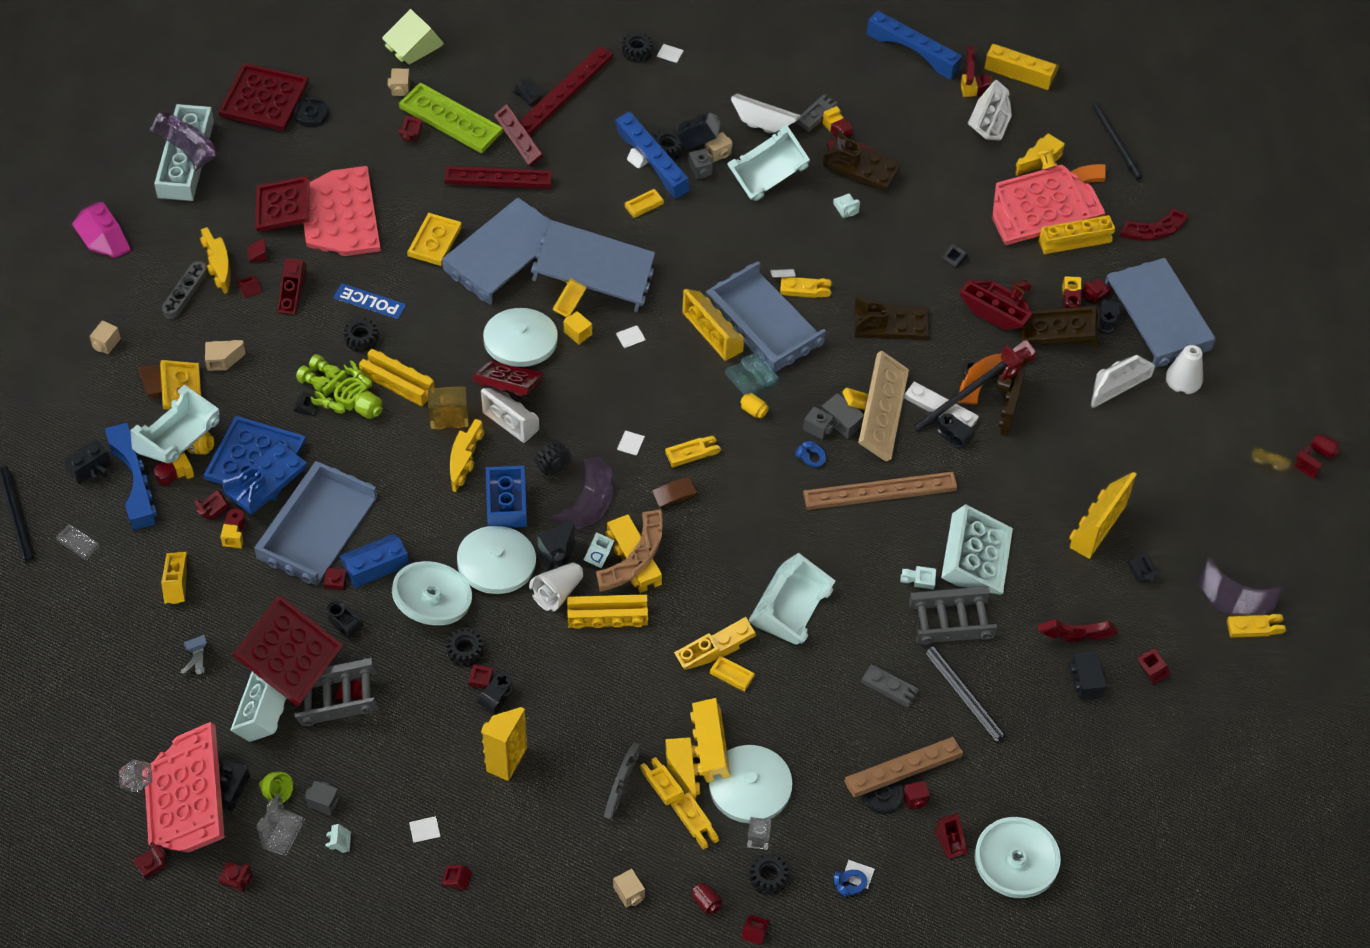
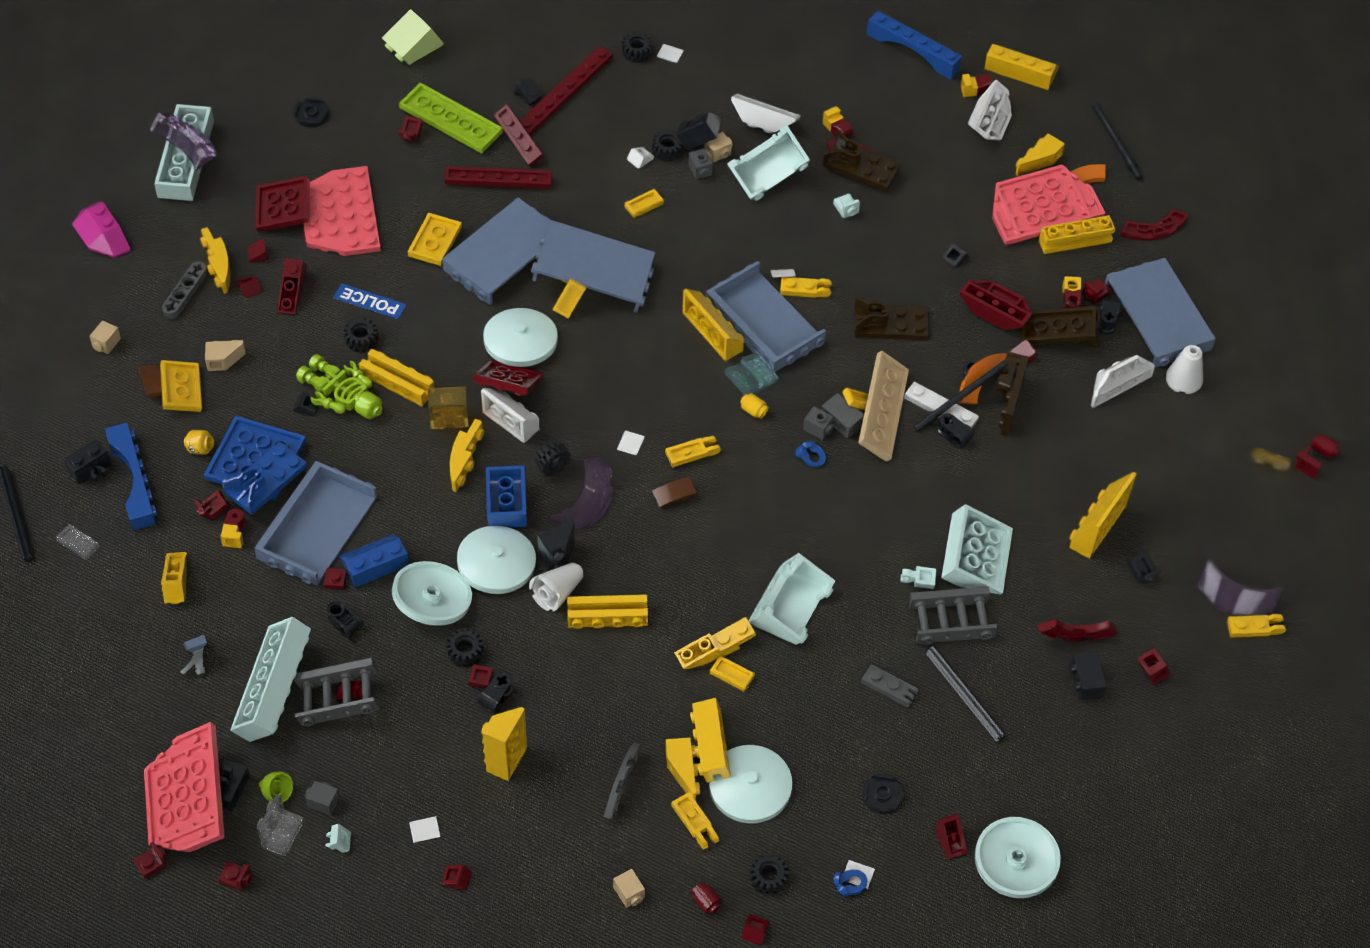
(135, 776): clear brick -> none
(167, 472): leg -> none
(177, 428): light aqua windscreen -> none
(263, 96): dark red plate -> none
(287, 650): dark red plate -> none
(399, 82): tan brick -> none
(577, 327): yellow brick -> none
(598, 550): light aqua brick -> none
(625, 540): yellow brick -> none
(630, 336): white sticker -> none
(636, 135): blue arch -> none
(639, 557): medium nougat tile -> none
(662, 782): yellow hinge -> none
(759, 833): clear brick -> none
(814, 114): dark grey hinge -> none
(879, 490): medium nougat tile -> none
(903, 767): medium nougat plate -> none
(916, 795): dark red plate -> none
(970, 64): dark red tile -> none
(1013, 360): dark red bracket -> none
(1017, 288): dark red piece -> none
(1047, 159): yellow bush -> none

